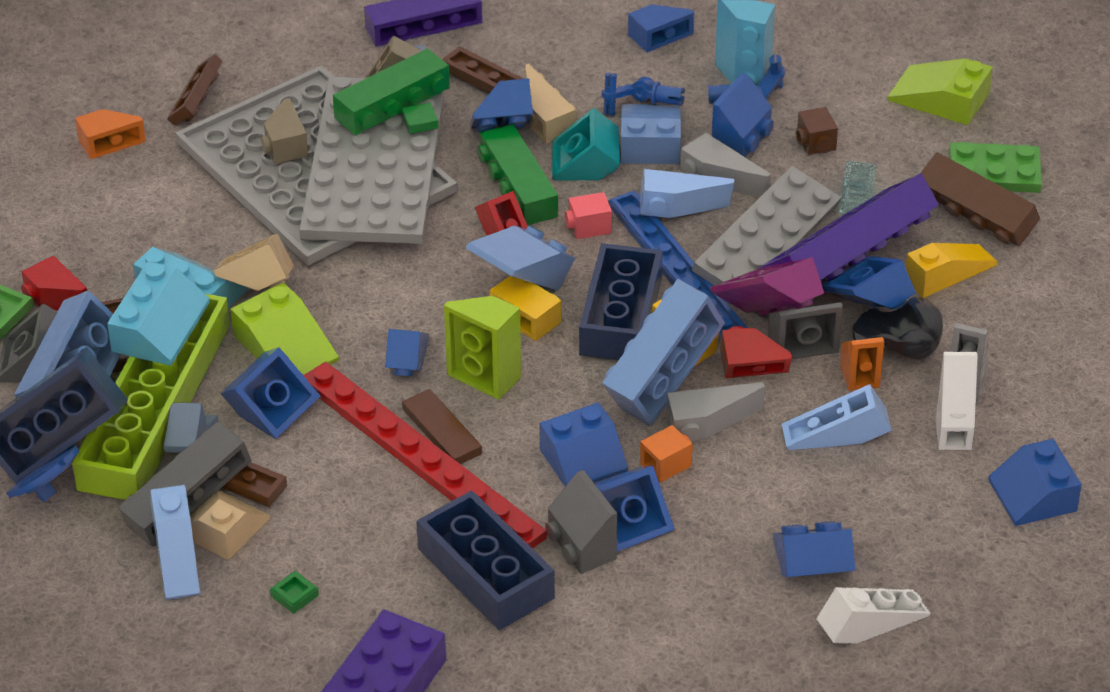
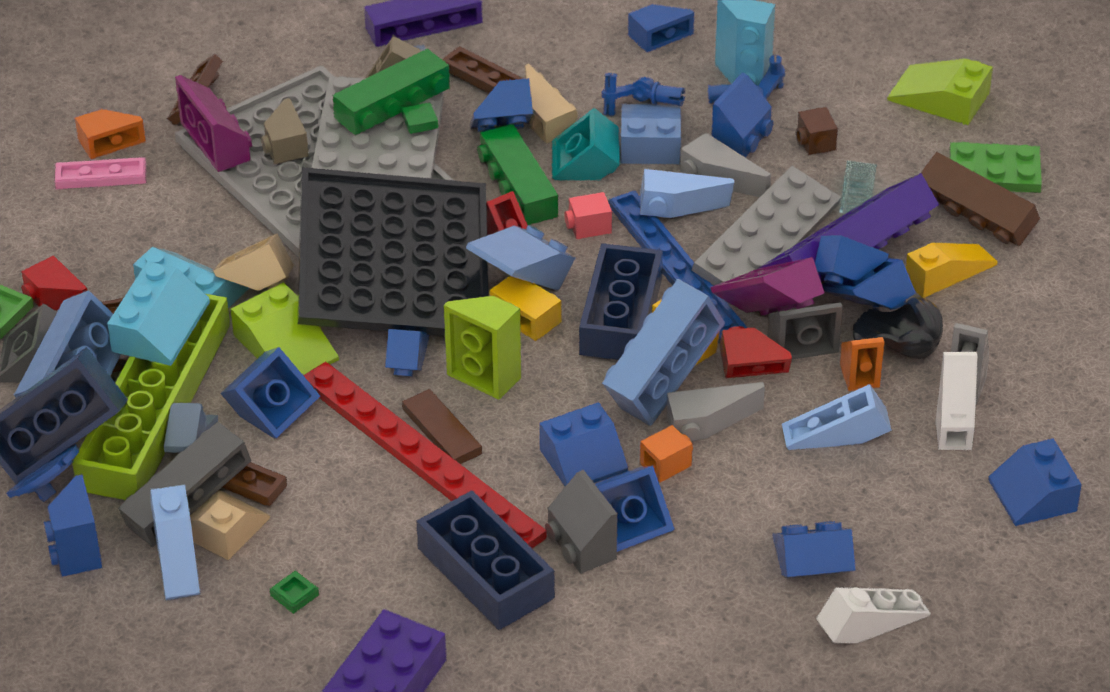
(73, 530): none -> blue slope
(100, 173): none -> bright pink tile
(212, 125): none -> magenta slope
(387, 249): none -> black plate
(846, 259): none -> blue slope

